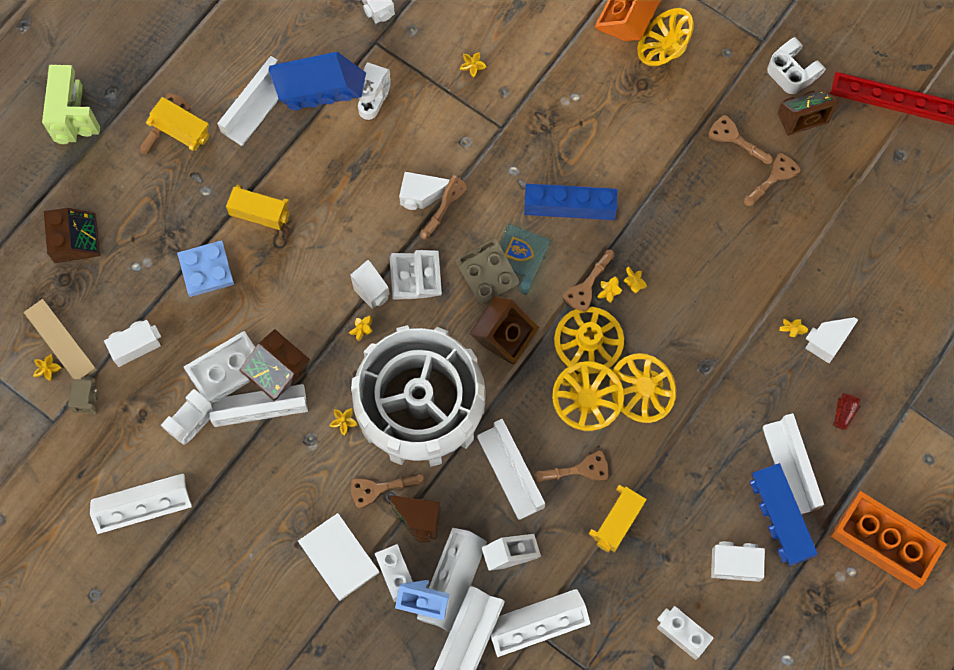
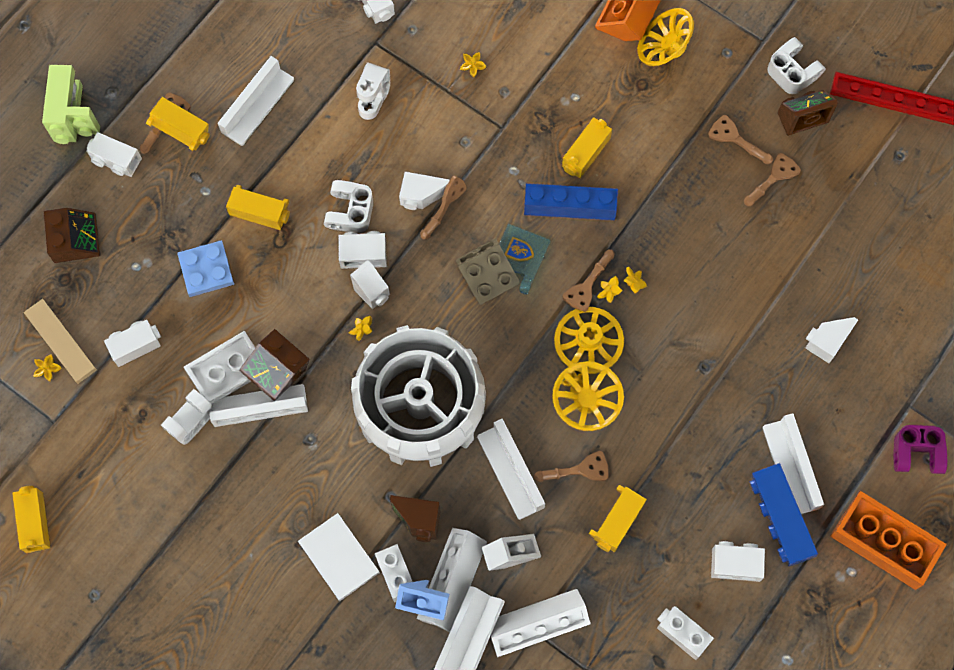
(31, 519): none -> yellow brick
(83, 396): dark tan brick -> none
(113, 154): none -> white brick
(139, 503): white panel -> none
(317, 80): blue slope -> none
(343, 420): yellow plant -> none
(350, 191): none -> white piece
(358, 248): none -> white brick
(377, 489): medium nougat piece -> none
(415, 274): white slope -> none
(504, 329): reddish brown slope -> none
(586, 148): none -> yellow brick
(646, 386): yellow wheel -> none
(794, 327): yellow plant -> none
(846, 410): clear red cone -> none
(920, 443): none -> magenta piece

